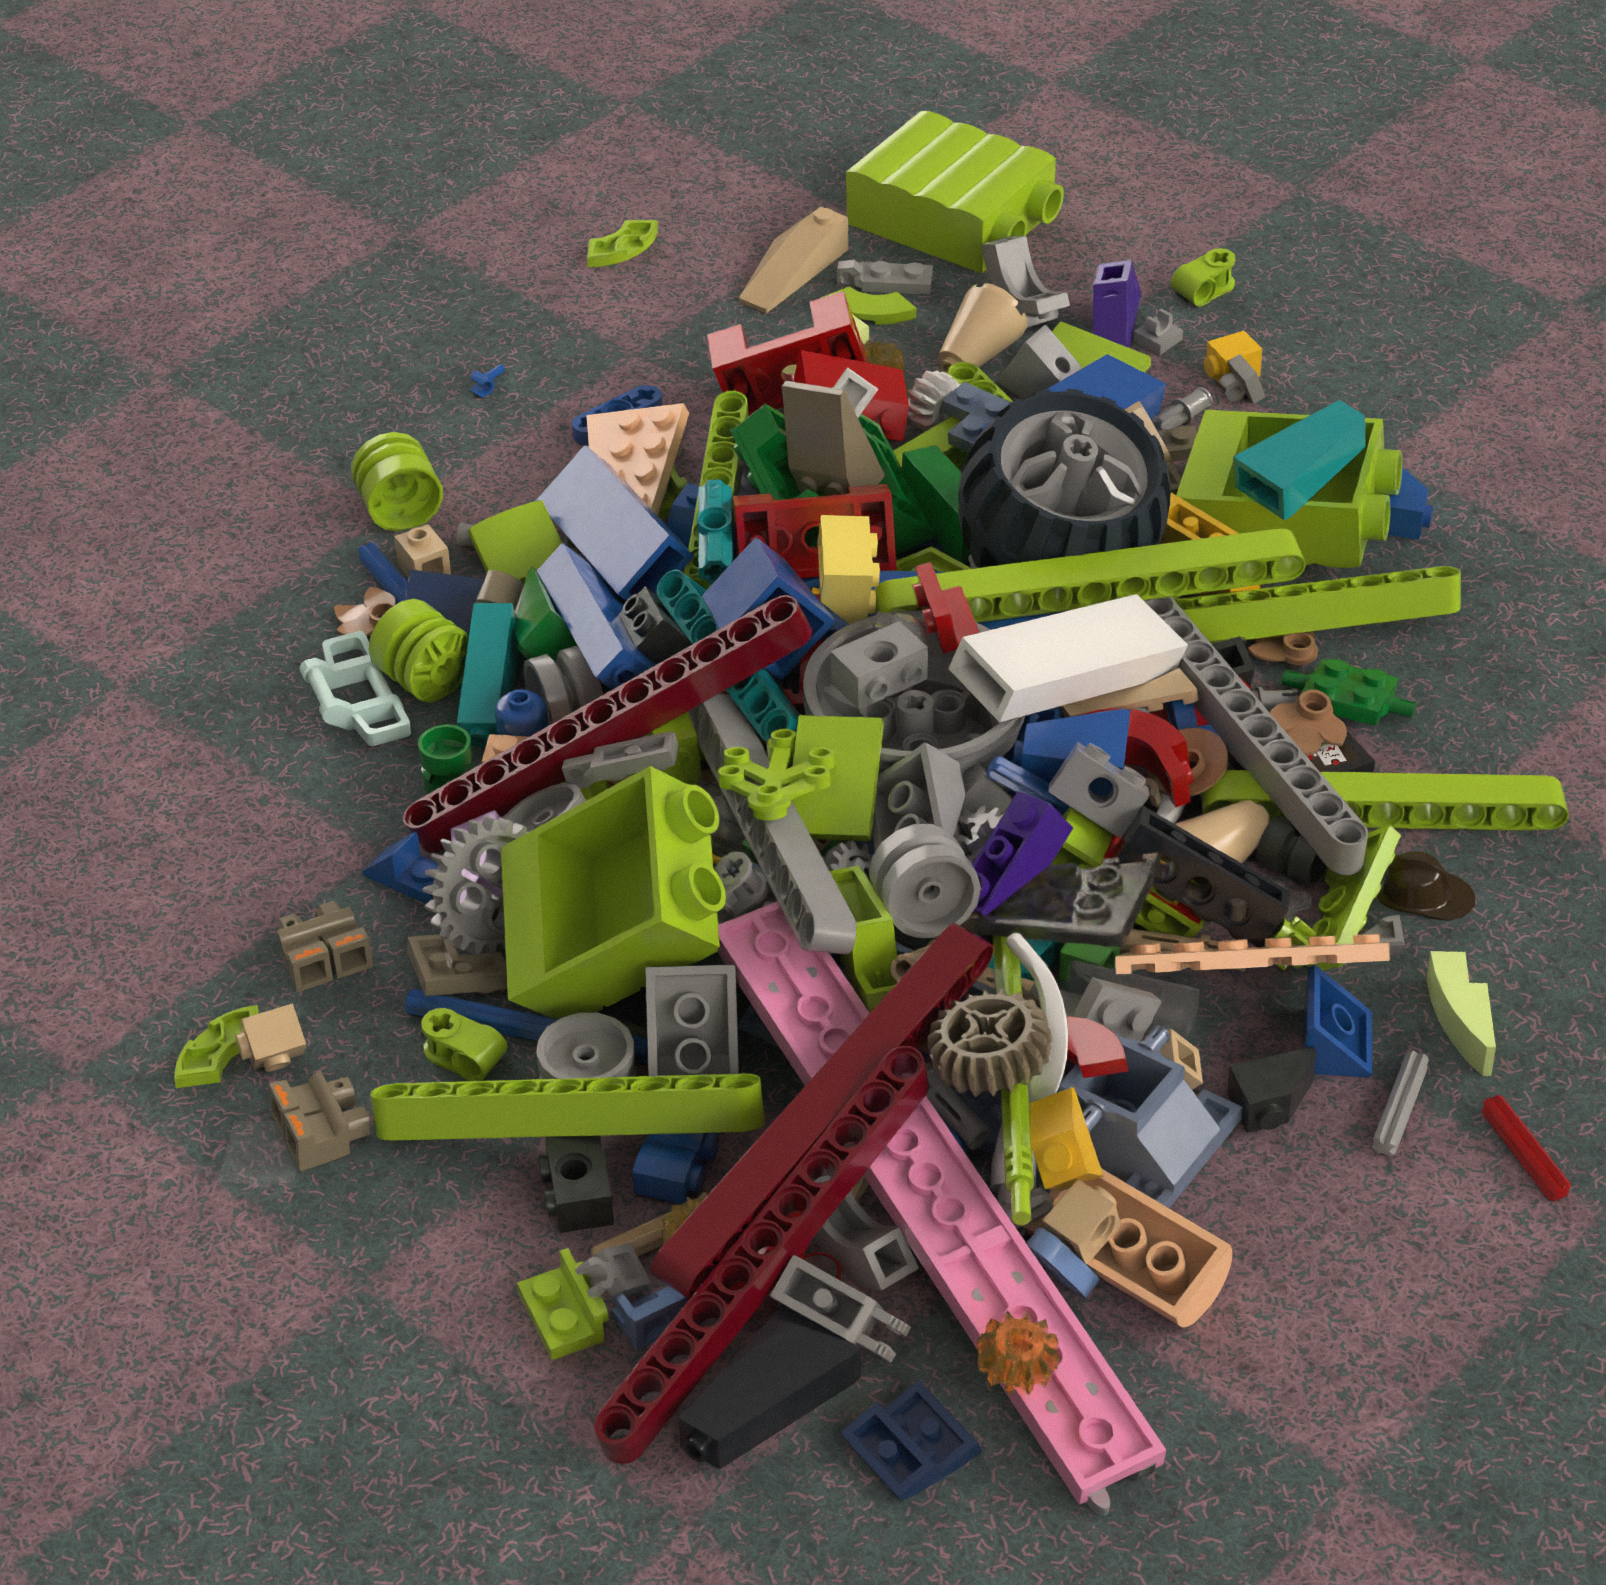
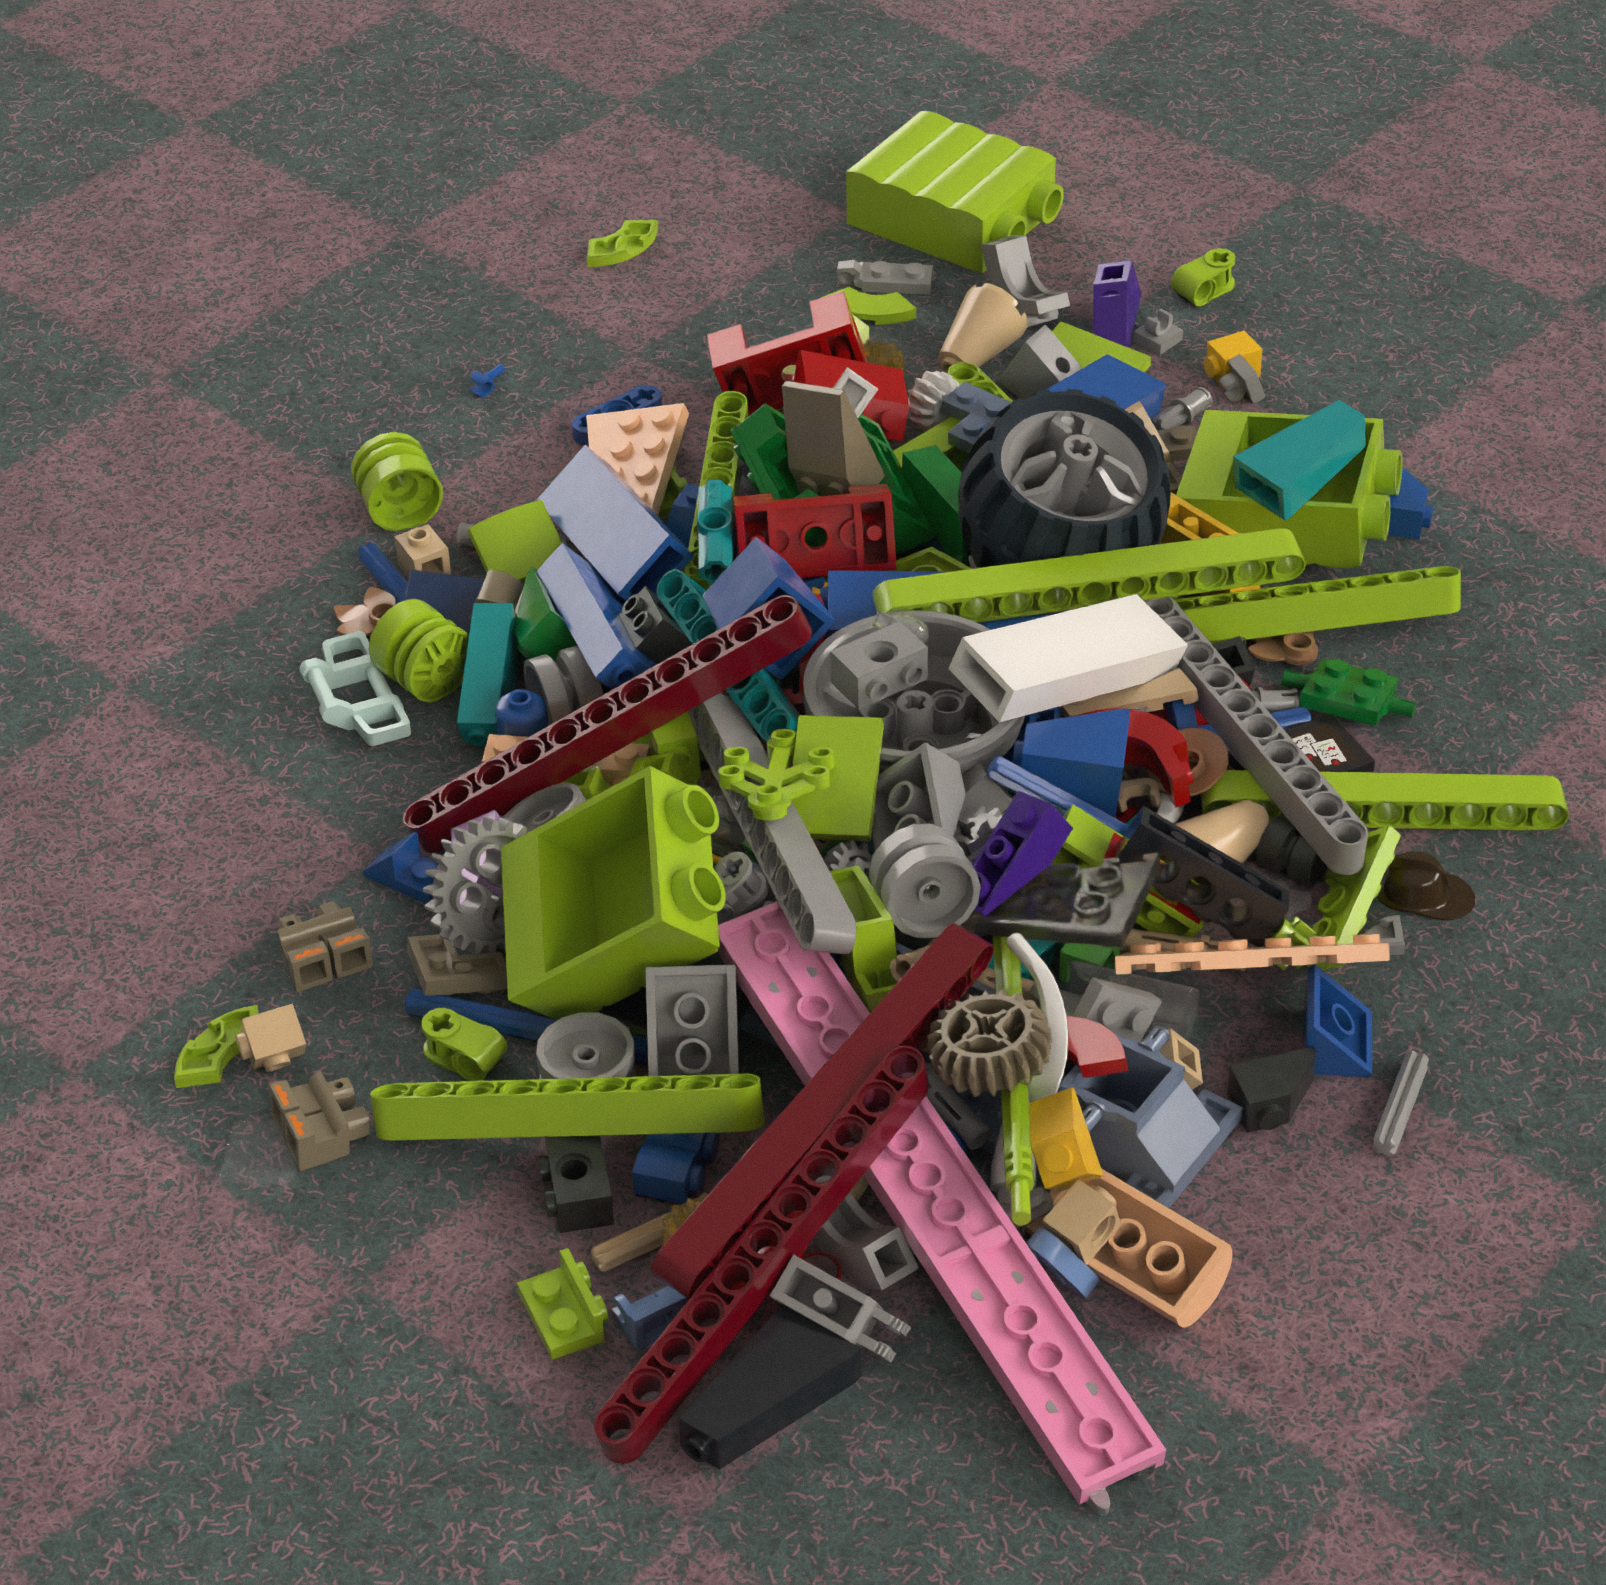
(444, 755): green wheel -> none
(616, 1271): light grey plate -> none
(622, 759): light grey hinge -> none
(796, 258): tan wedge -> none
(847, 566): light yellow slope -> none
(910, 1441): dark blue slope -> none
(945, 611): red bracket -> none
(1017, 1352): clear yellow gear -> none
(1110, 811): light grey brick -> none
(1310, 721): medium nougat plate -> none
(1462, 1009): yellowish green slope -> none
(1526, 1148): red axle -> none

